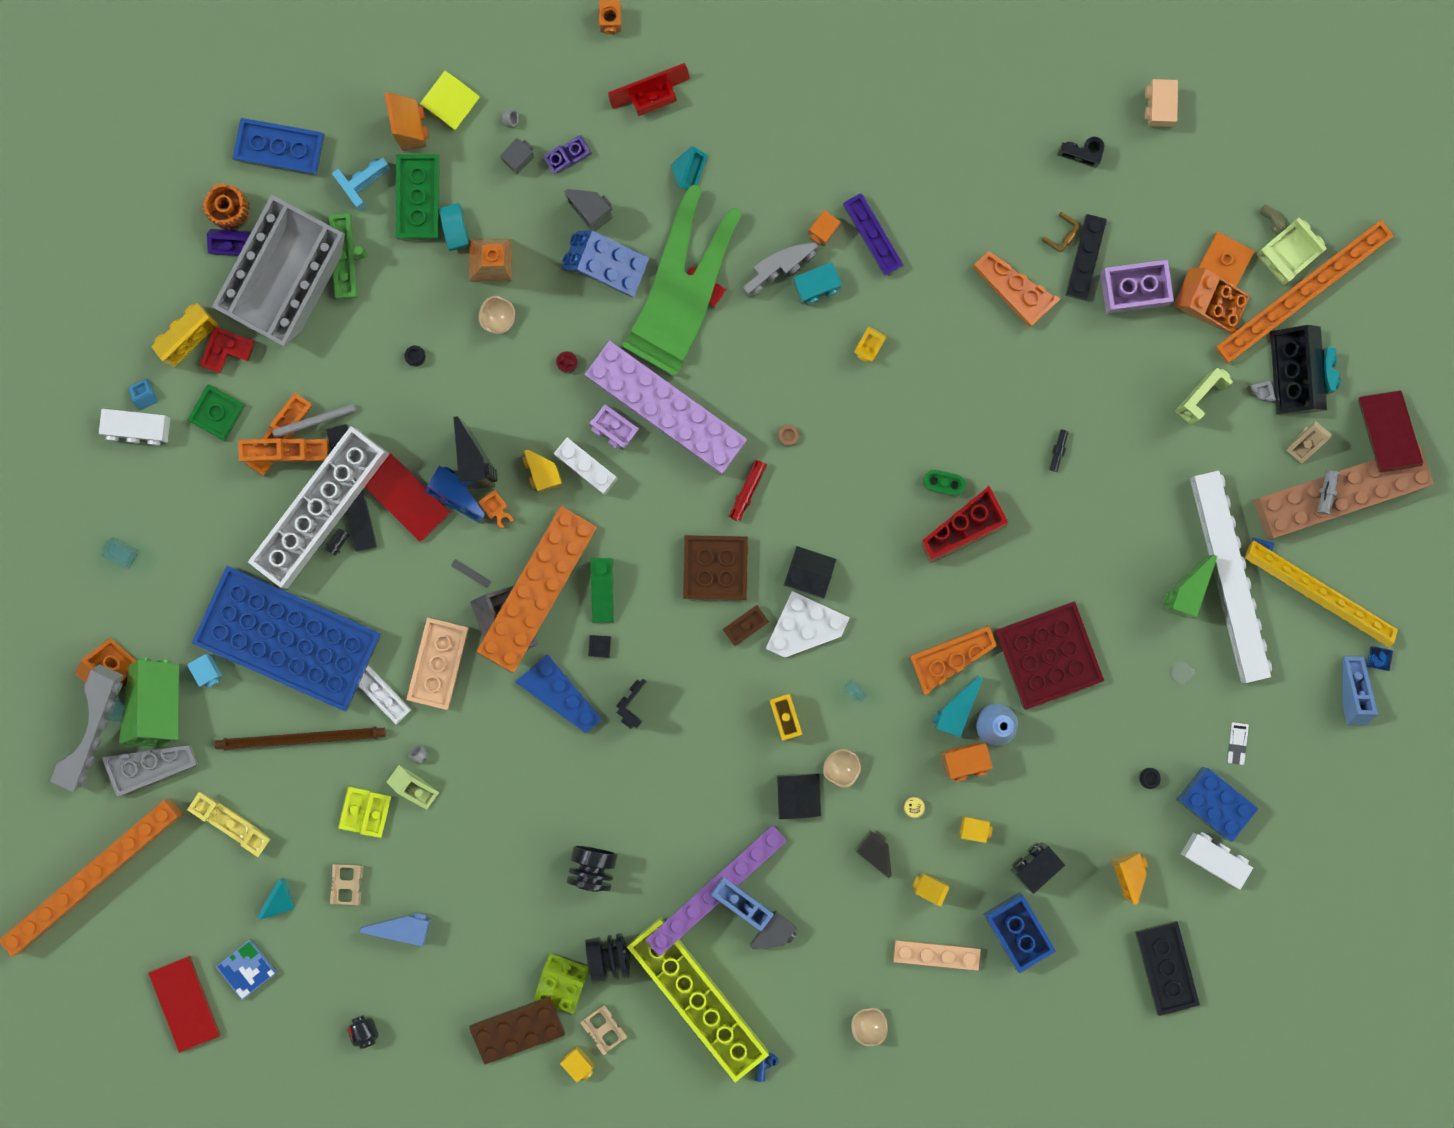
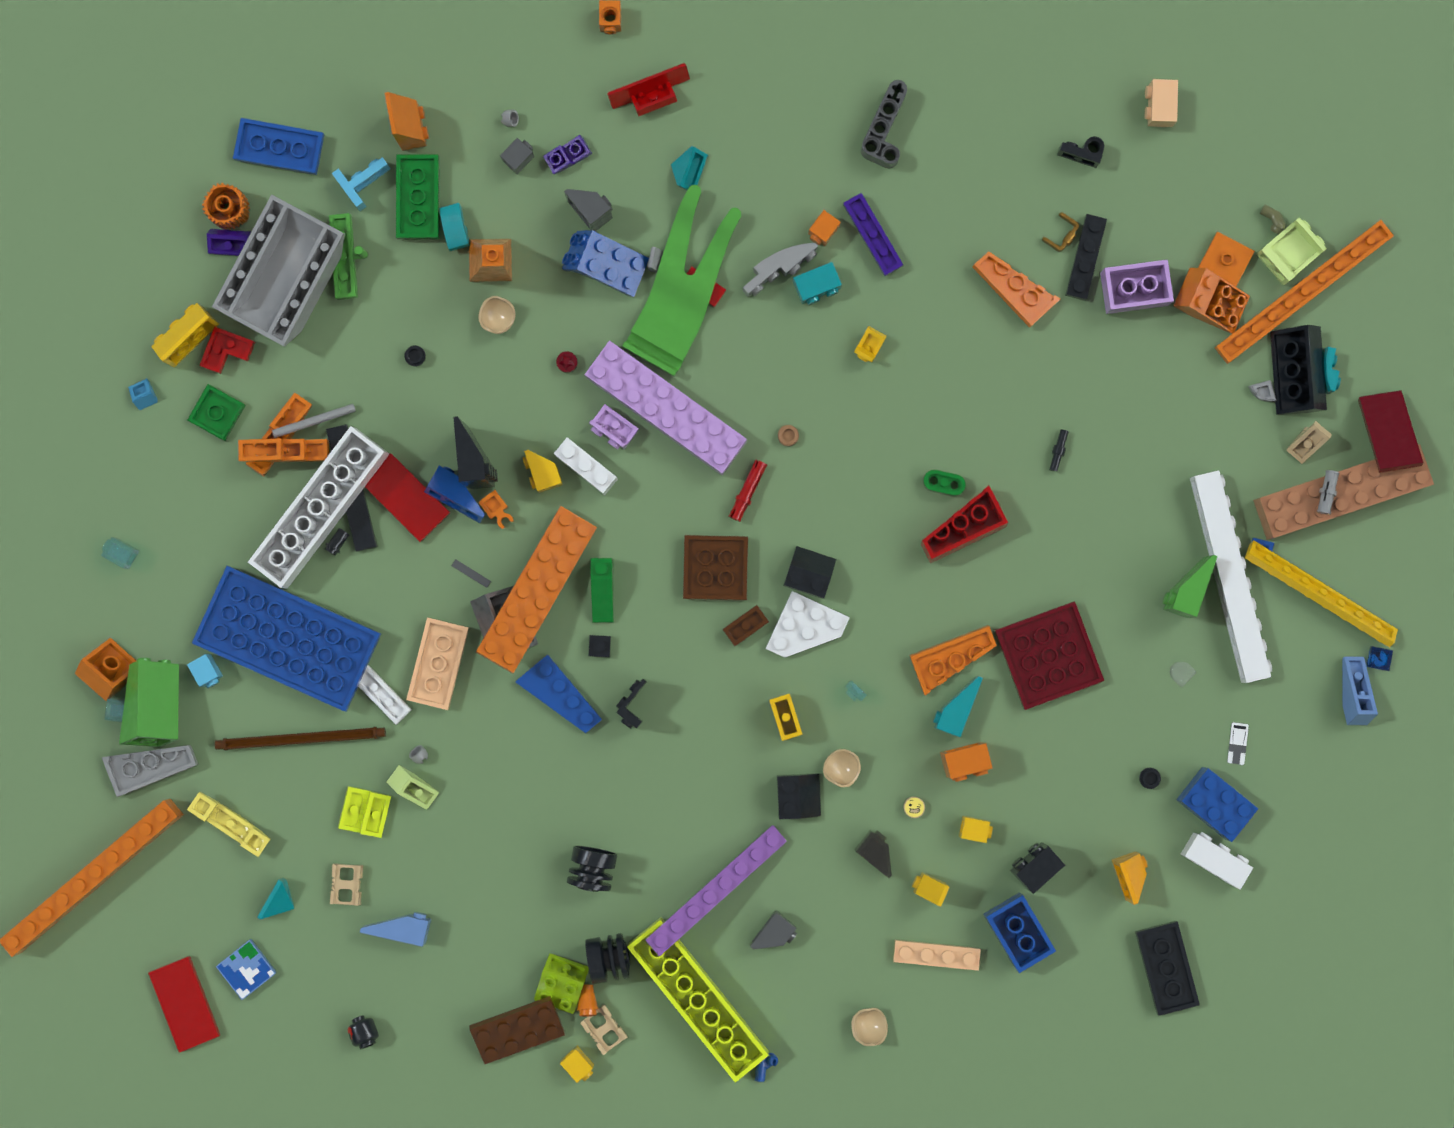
(100, 691): light grey arch -> none
(134, 426): white brick -> none
(449, 100): neon yellow slope -> none
(587, 1002): none -> orange cone
(654, 259): none -> light grey slope
(742, 904): medium blue slope -> none
(885, 121): none -> dark grey beam
(989, 723): light blue cone -> none
(1188, 408): yellowish green panel -> none

